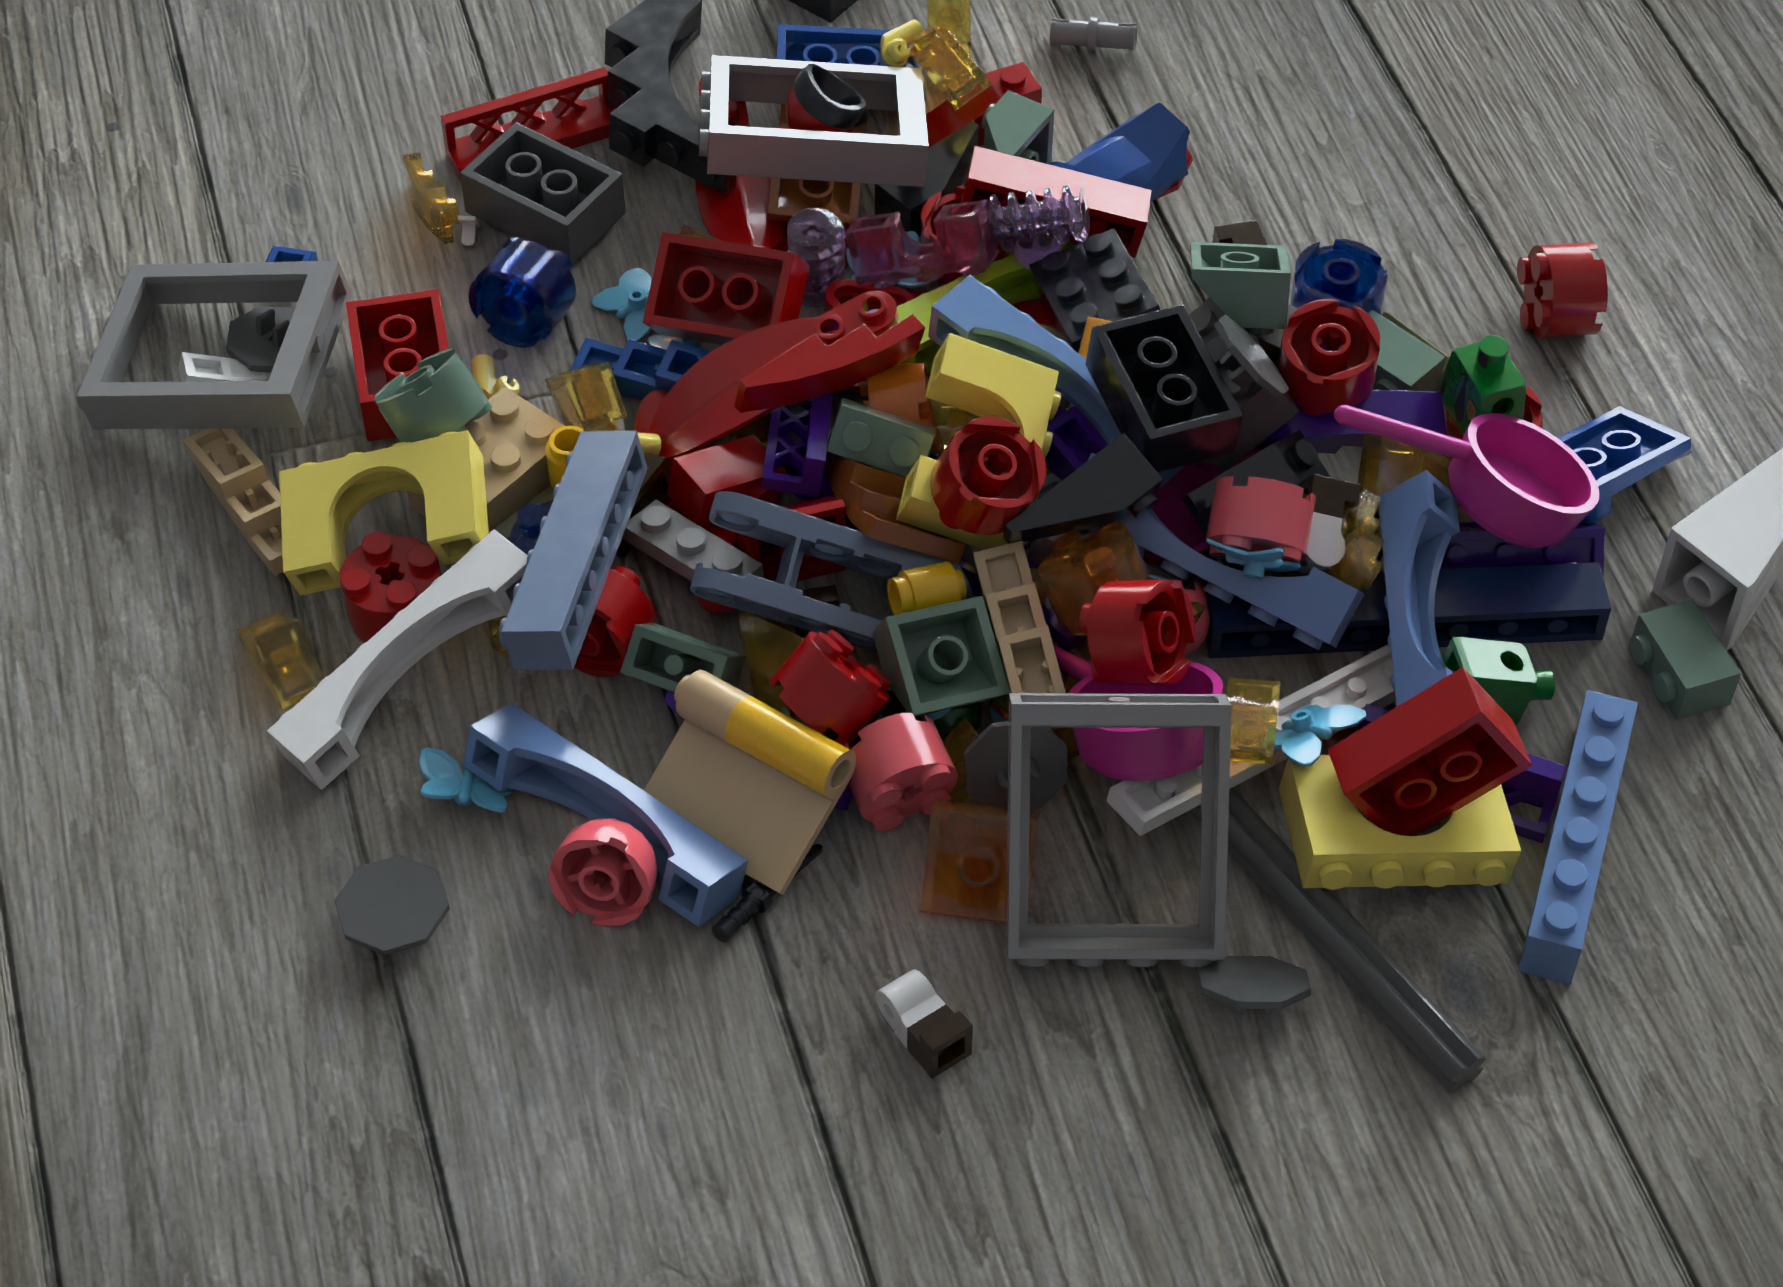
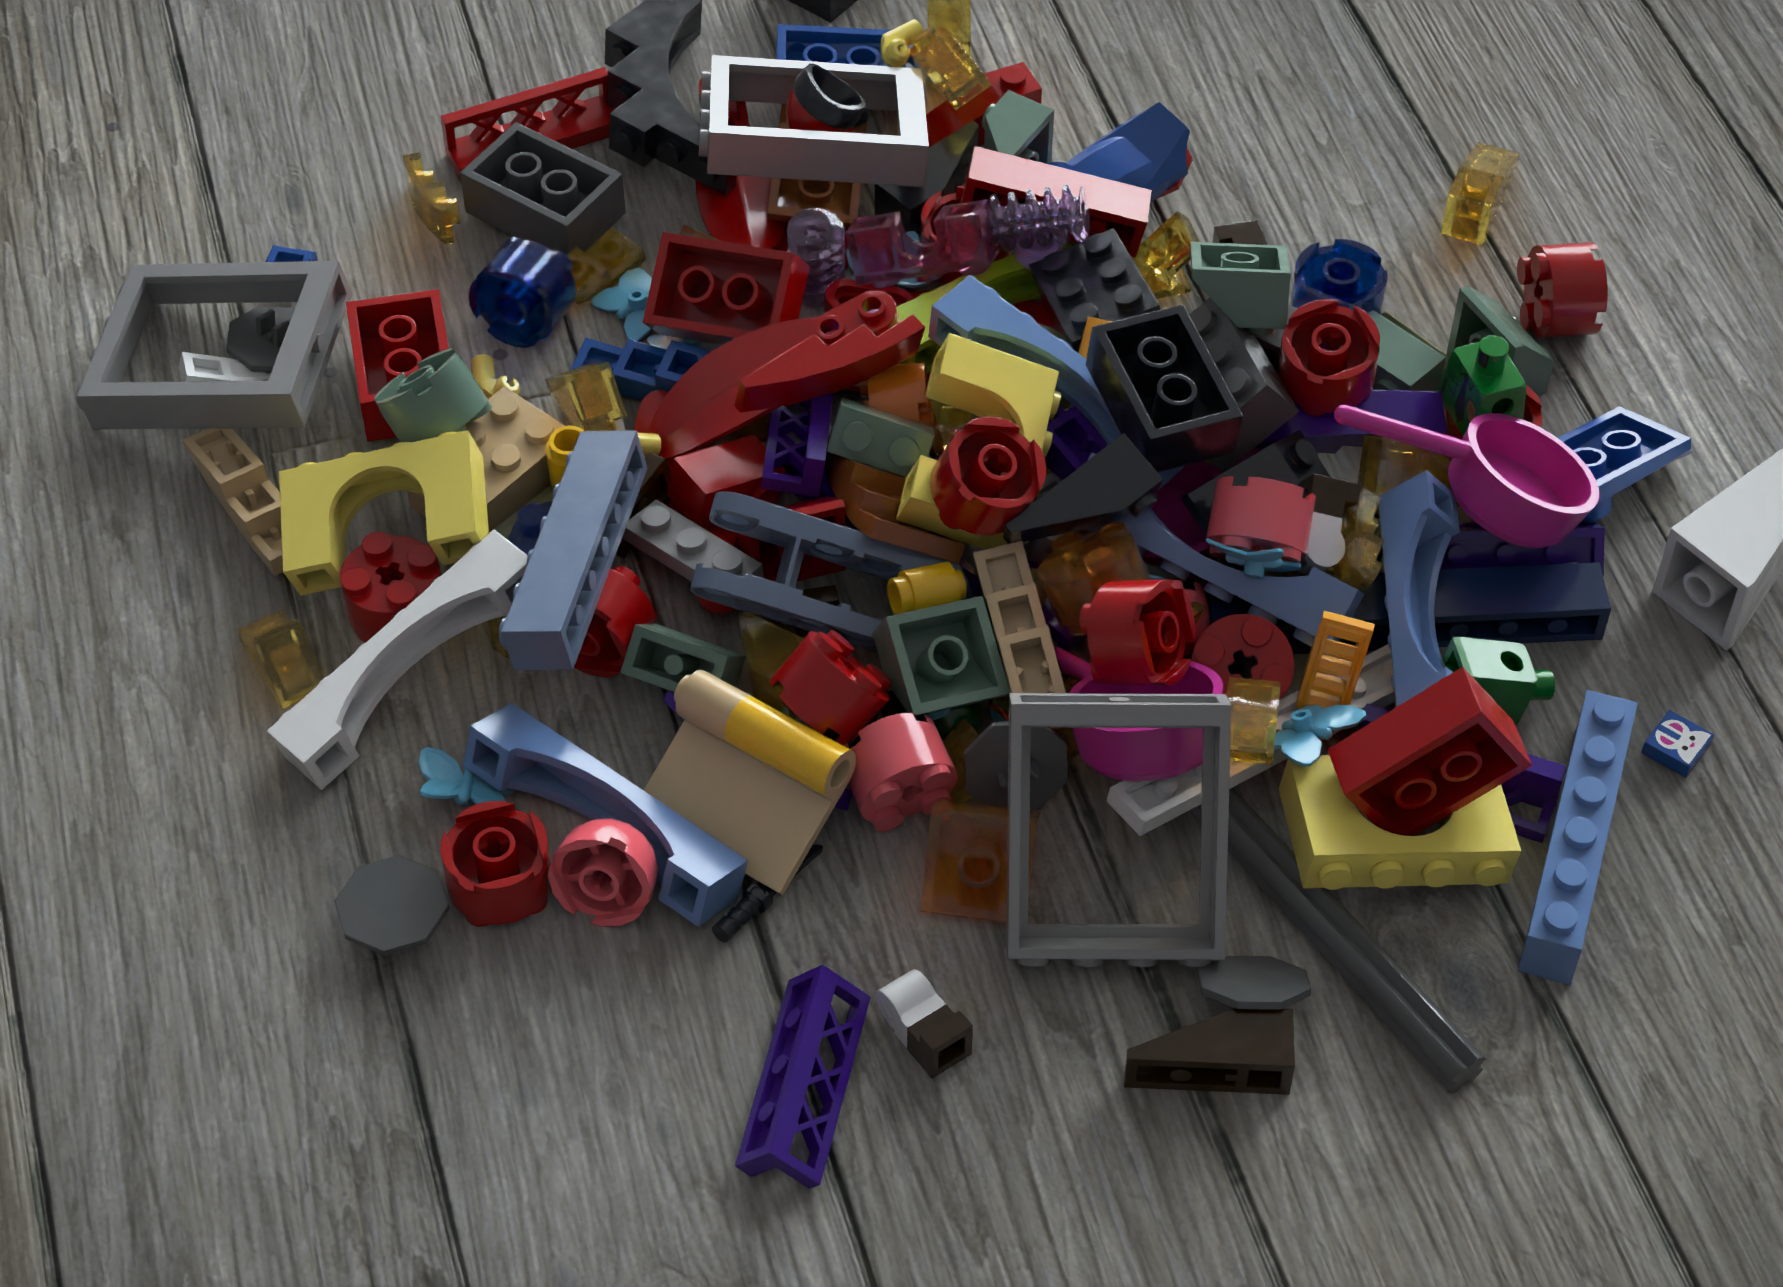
(469, 229): white piece -> none
(496, 864): none -> red brick
(603, 264): none -> clear yellow slope
(787, 1073): none -> dark purple fence
(1093, 34): light grey pin -> none
(1164, 255): none -> clear yellow slope
(1219, 1054): none -> dark brown slope
(1248, 359): dark grey piece -> none
(1253, 638): none -> red brick
(1329, 690): none -> light orange slope
(1478, 192): none -> clear yellow slope
(1483, 316): none -> sand green slope
(1677, 743): none -> tile
(1684, 659): sand green brick -> none

